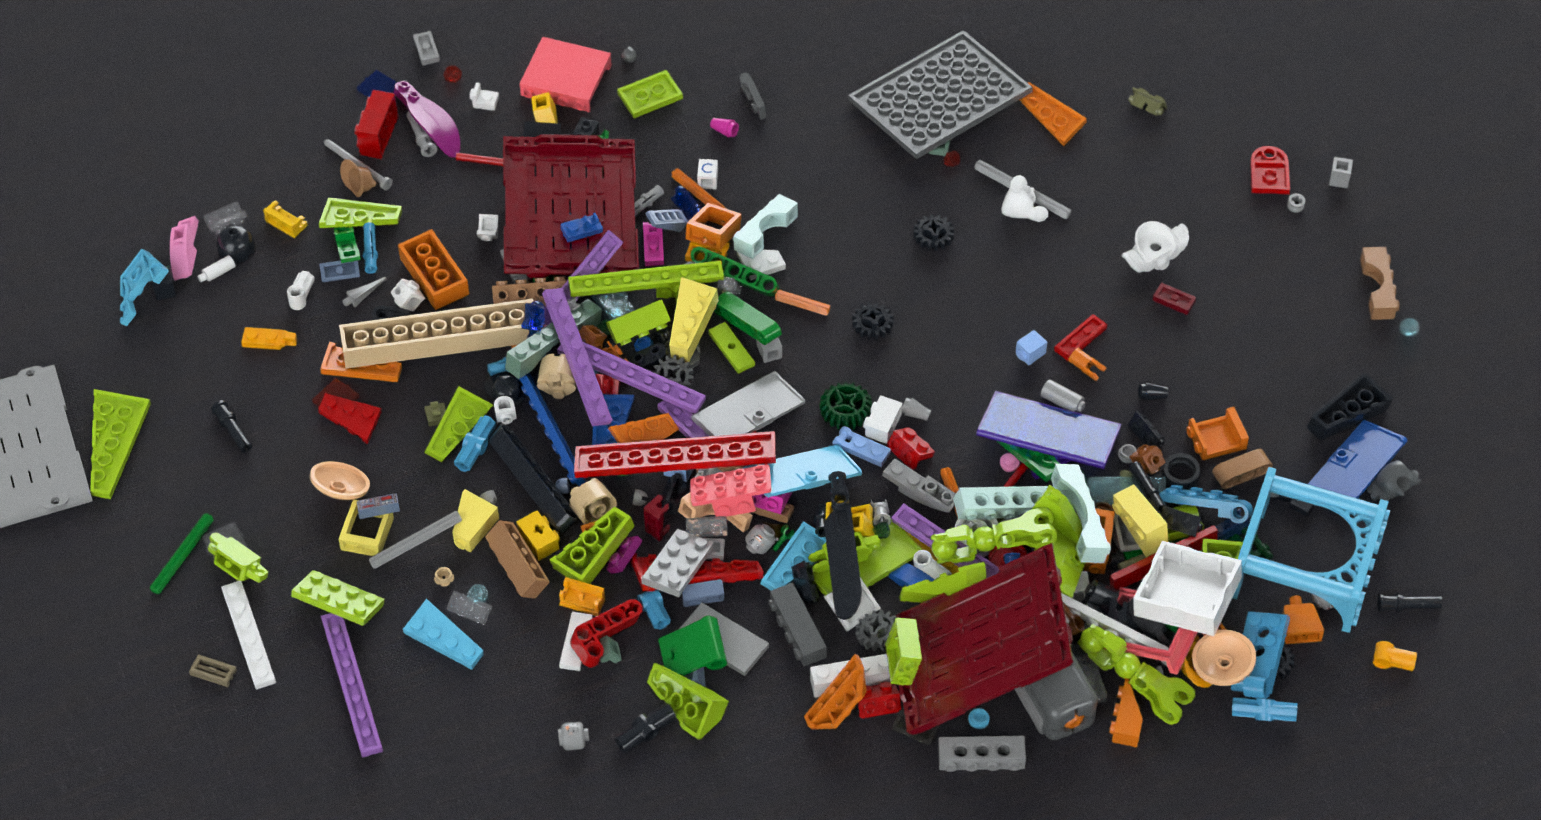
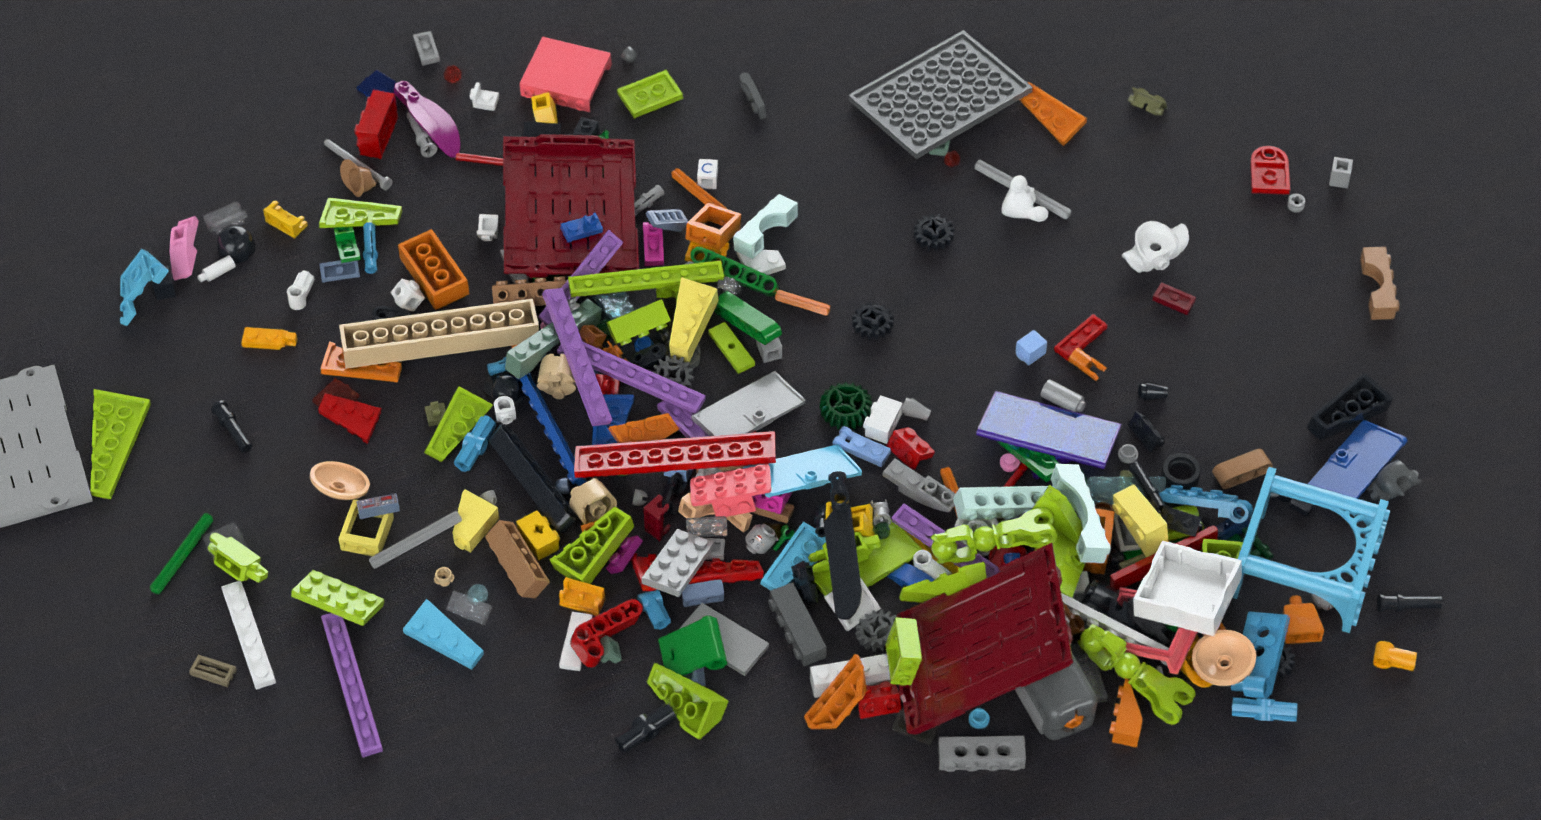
(356, 295): light grey piece -> none
(534, 317): clear blue piece -> none
(573, 736): light grey head -> none
(686, 202): clear blue hinge -> none
(725, 126): dark pink cone -> none
(1149, 457): dark orange brick -> none
(1218, 435): orange panel -> none
(1409, 327): clear light blue plate -> none

